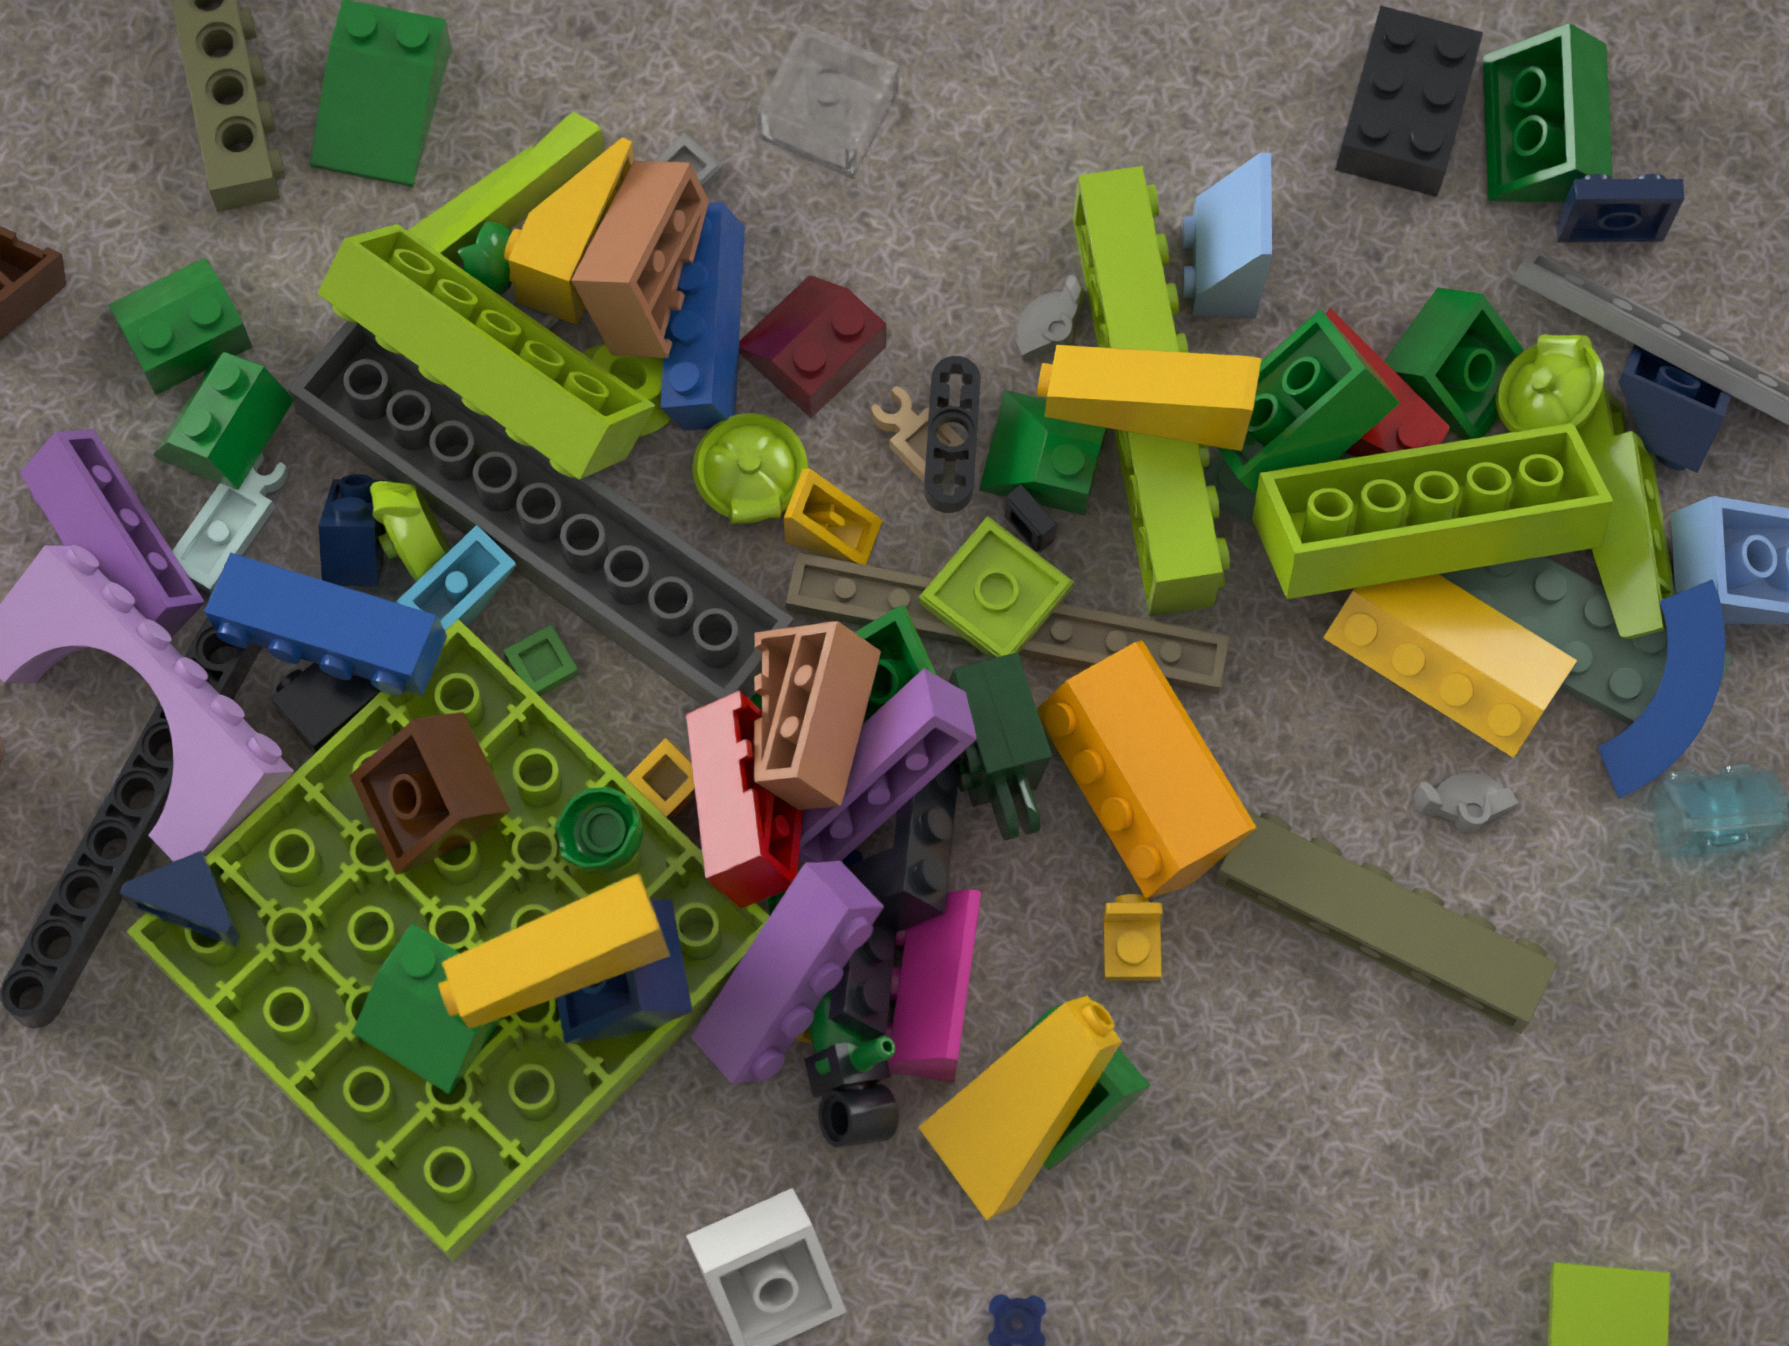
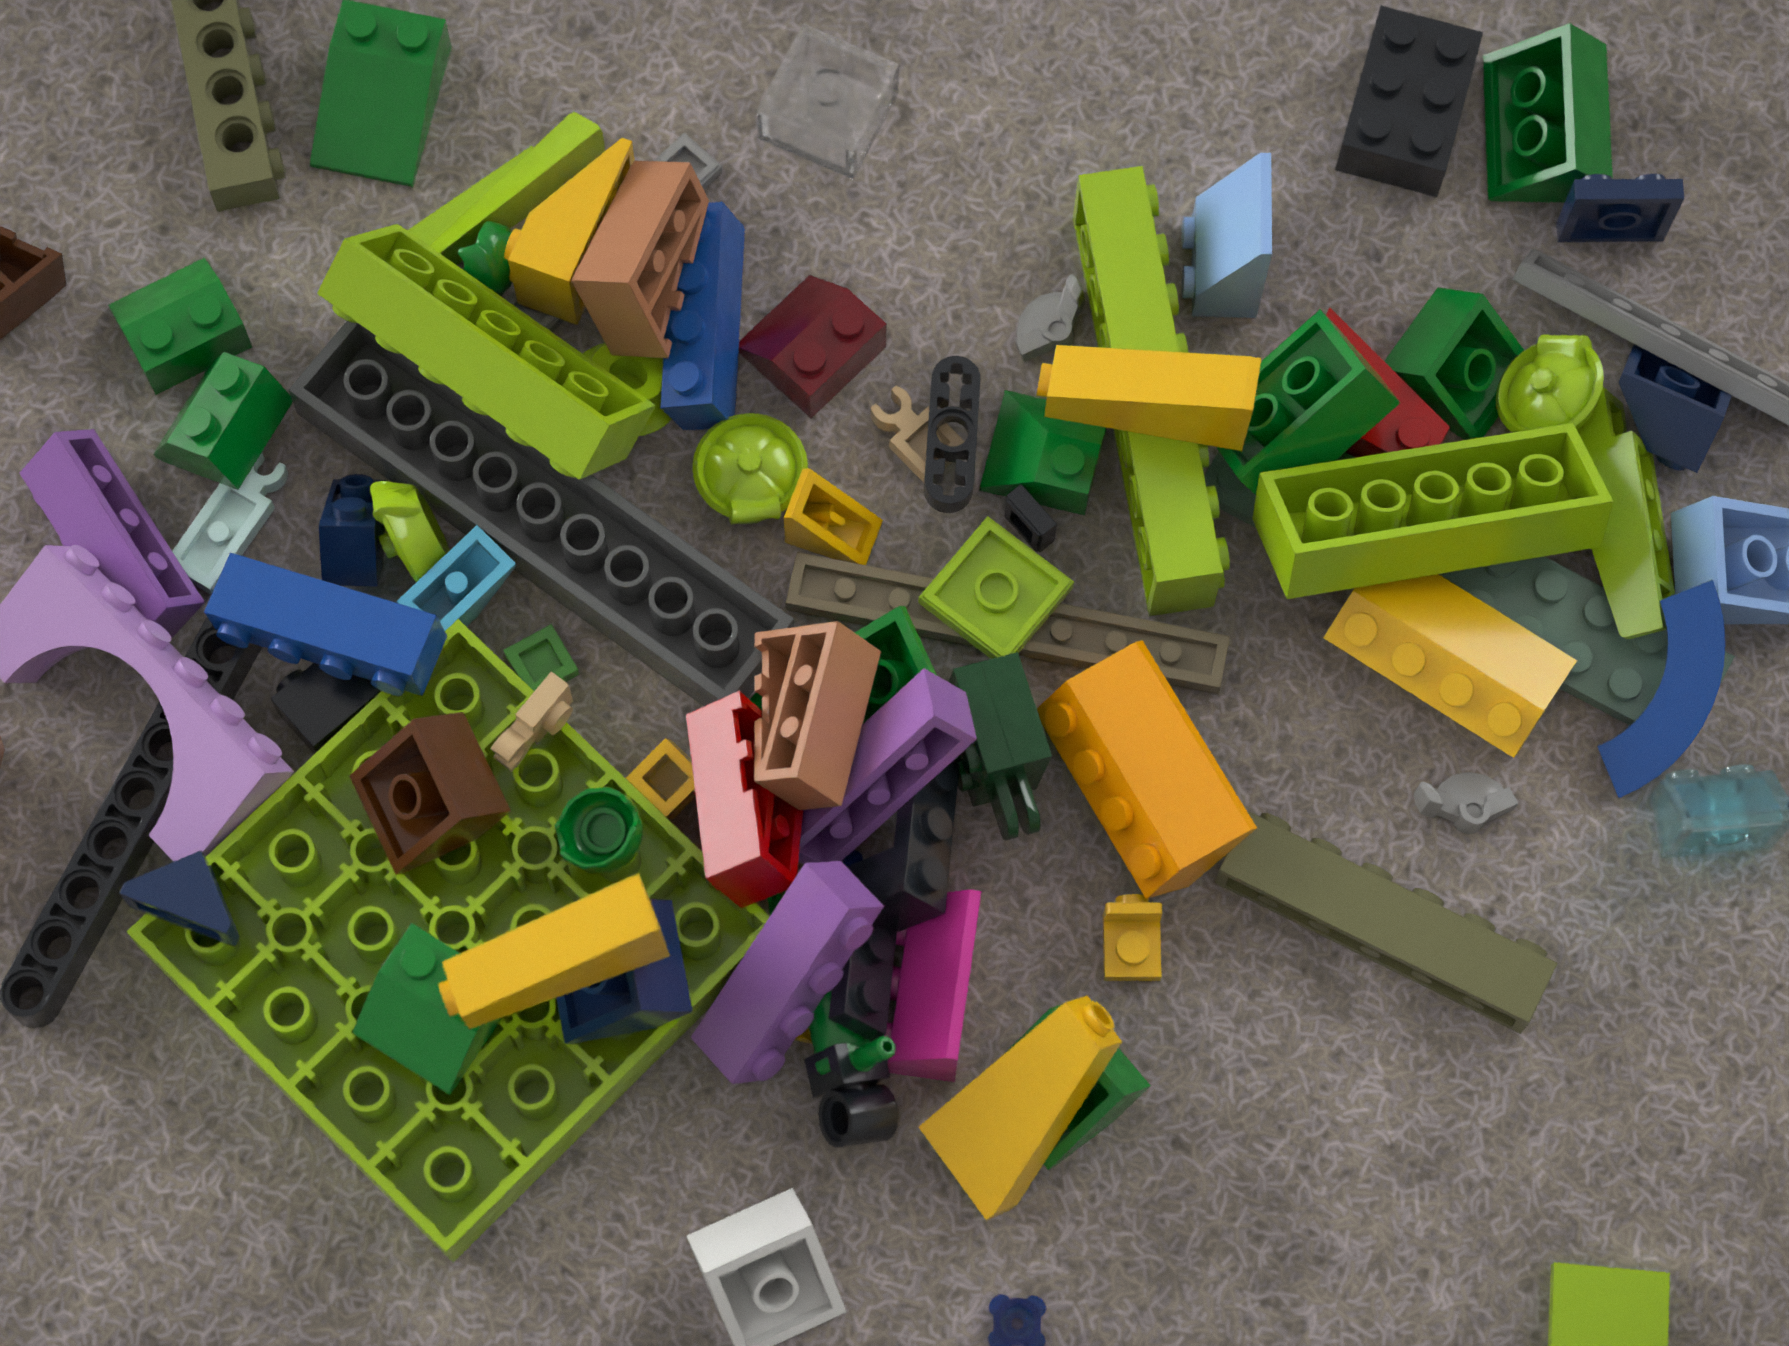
(542, 713): none -> tan plate

